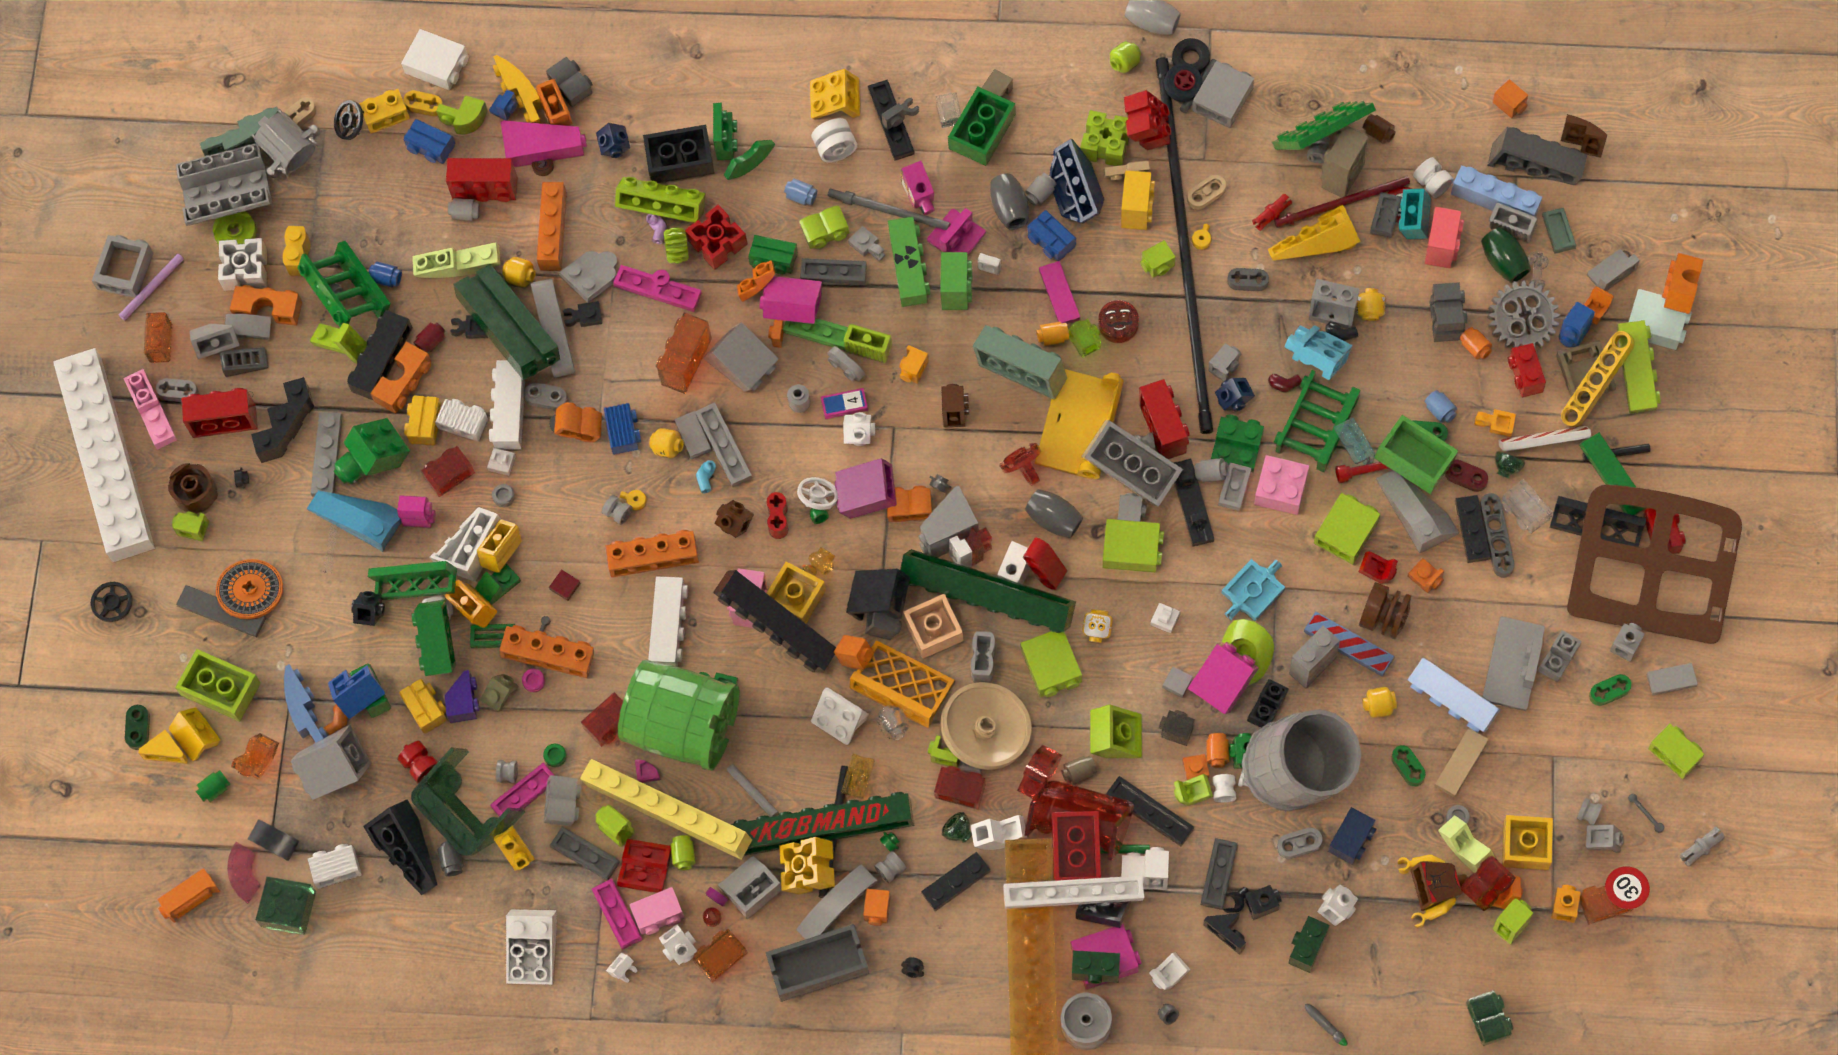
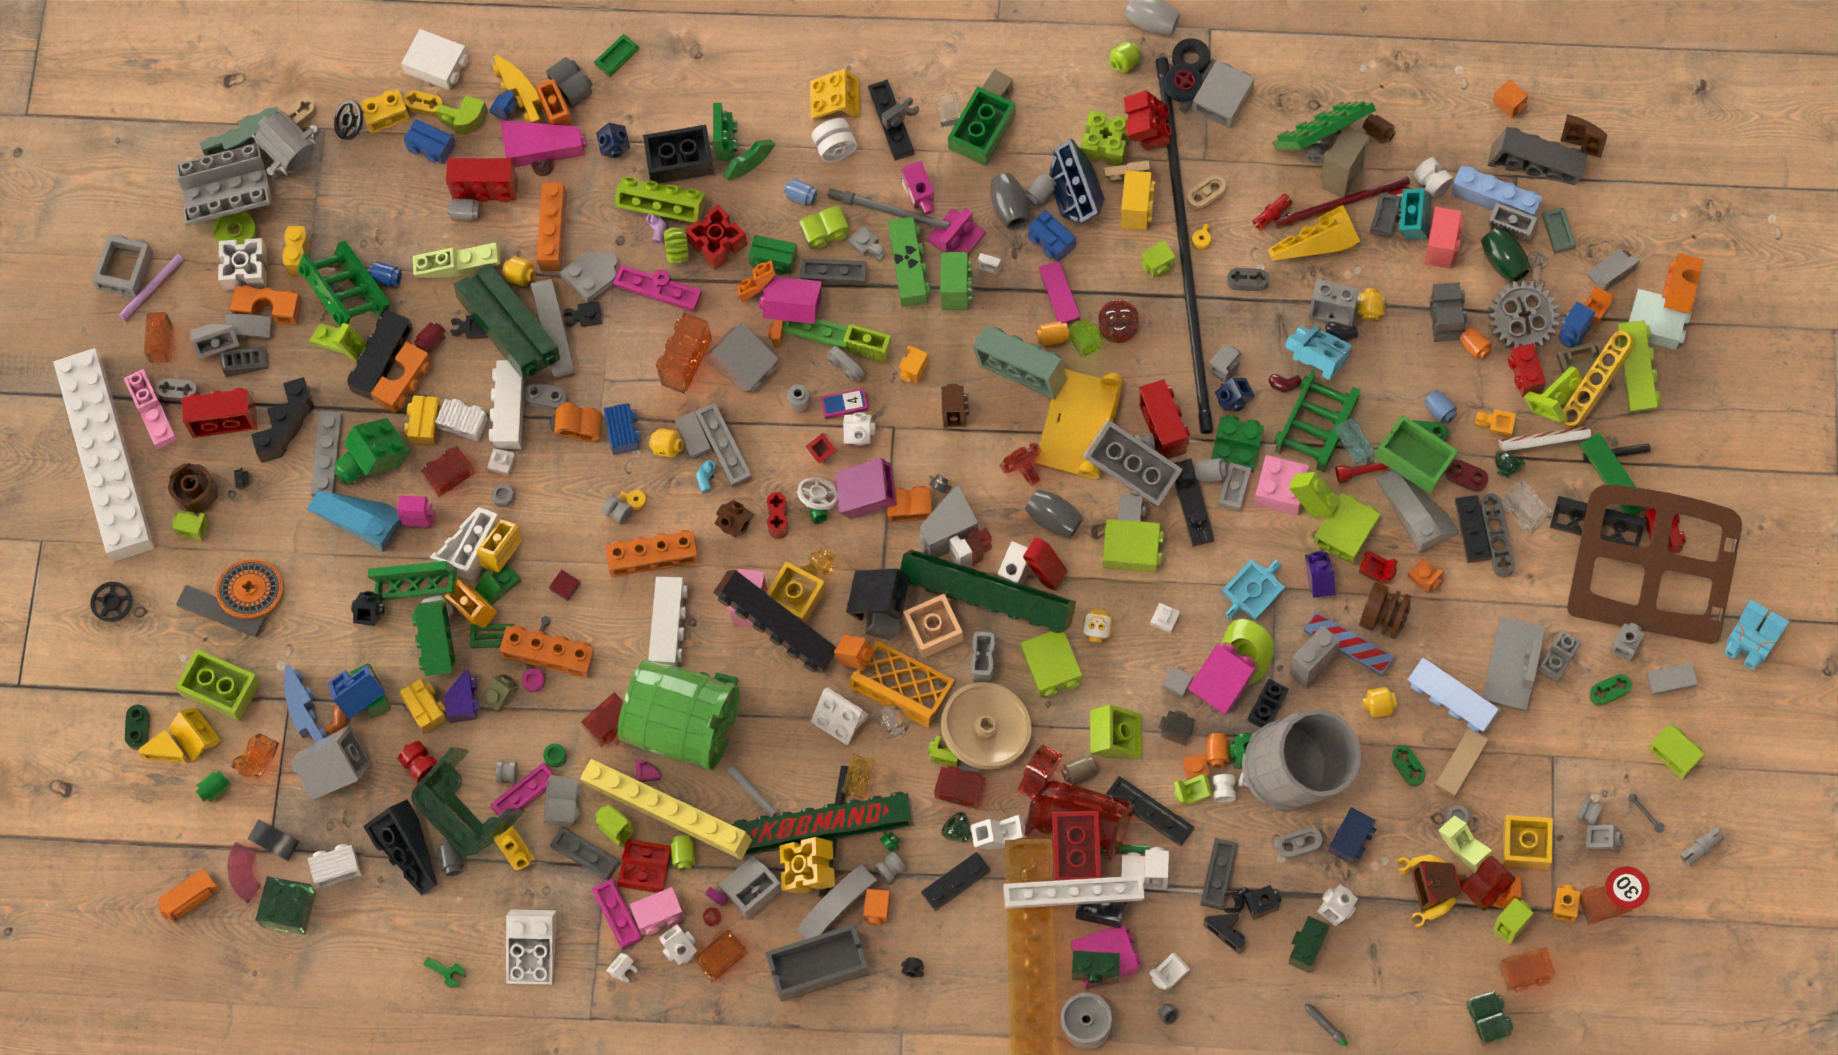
(445, 971): none -> green bar
(616, 55): none -> green tile
(822, 448): none -> red brick
(1314, 494): none -> lime brick
(1320, 574): none -> dark purple slope
(1527, 969): none -> clear orange brick
(1558, 394): none -> lime bracket
(1751, 642): none -> medium azure hips

